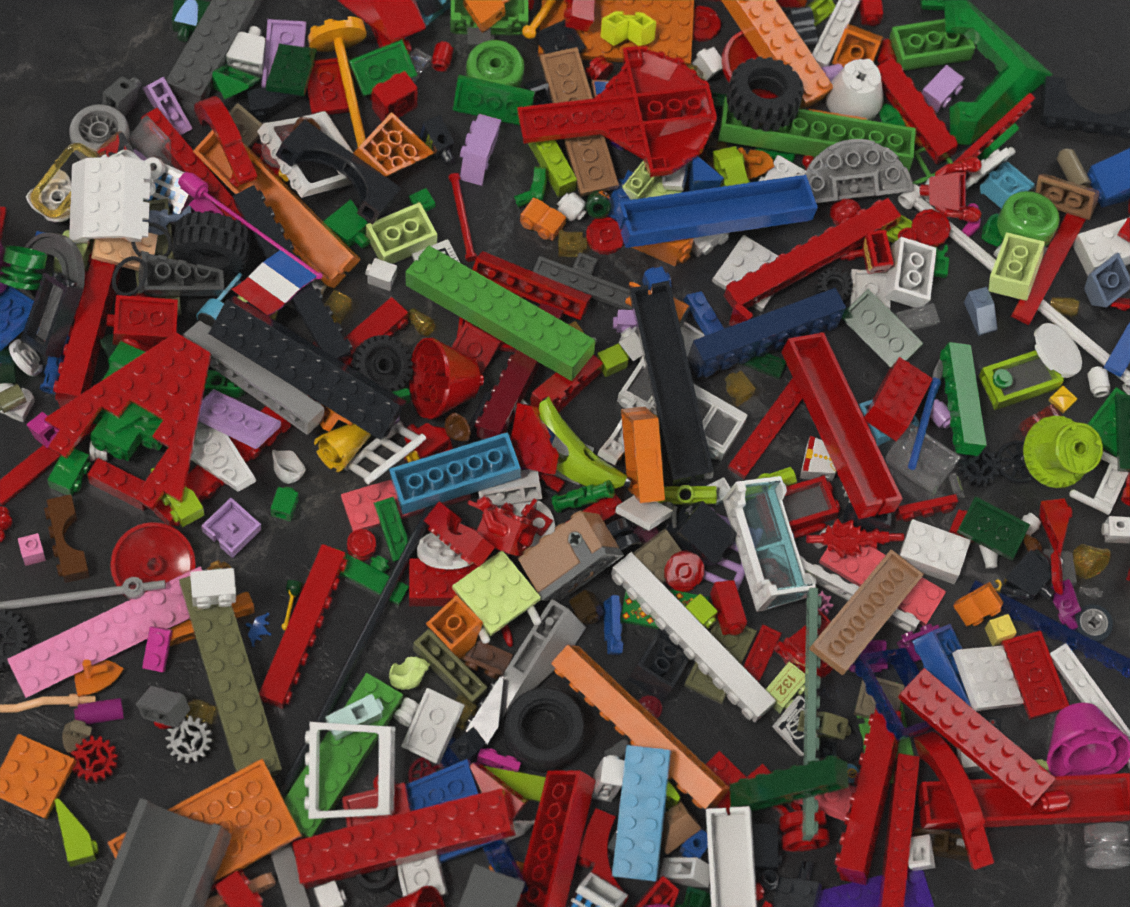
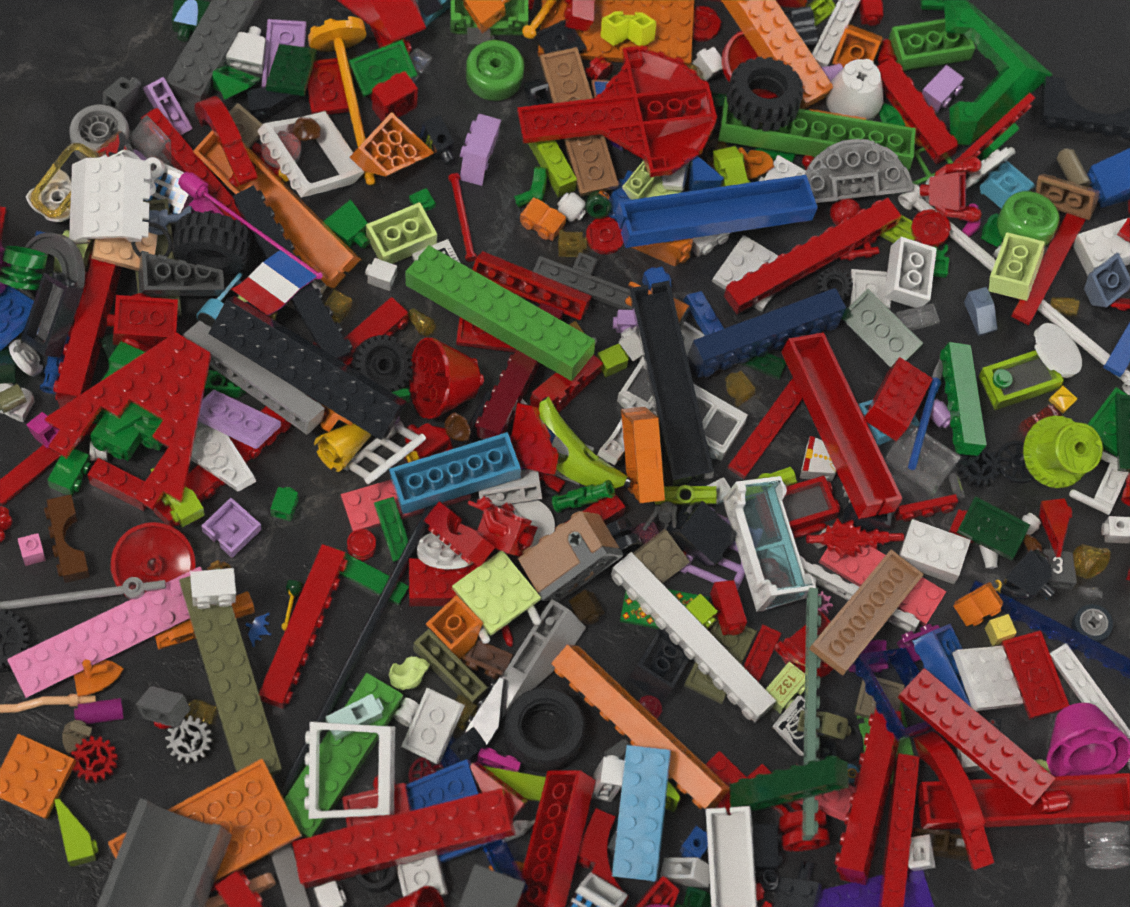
(117, 269): black tyre -> none
(157, 649): dark pink plate -> none
(287, 466): white cap -> none
(311, 144): black arch -> none
(379, 563): green plate -> none
(442, 56): red brick -> none
(476, 345): red tile -> none
(490, 99): green tile -> none
(532, 513): red bracket -> none
(612, 625): blue hinge -> none
(644, 514): white tile -> none
(677, 827): medium nougat slope -> none
(684, 571): red tile -> none
(739, 314): red tile -> none
(877, 256): red torso -> none
(908, 233): red plate -> none
(1056, 569): red tile -> none
(1067, 605): magenta bracket -> none
(1099, 382): white brick -> none

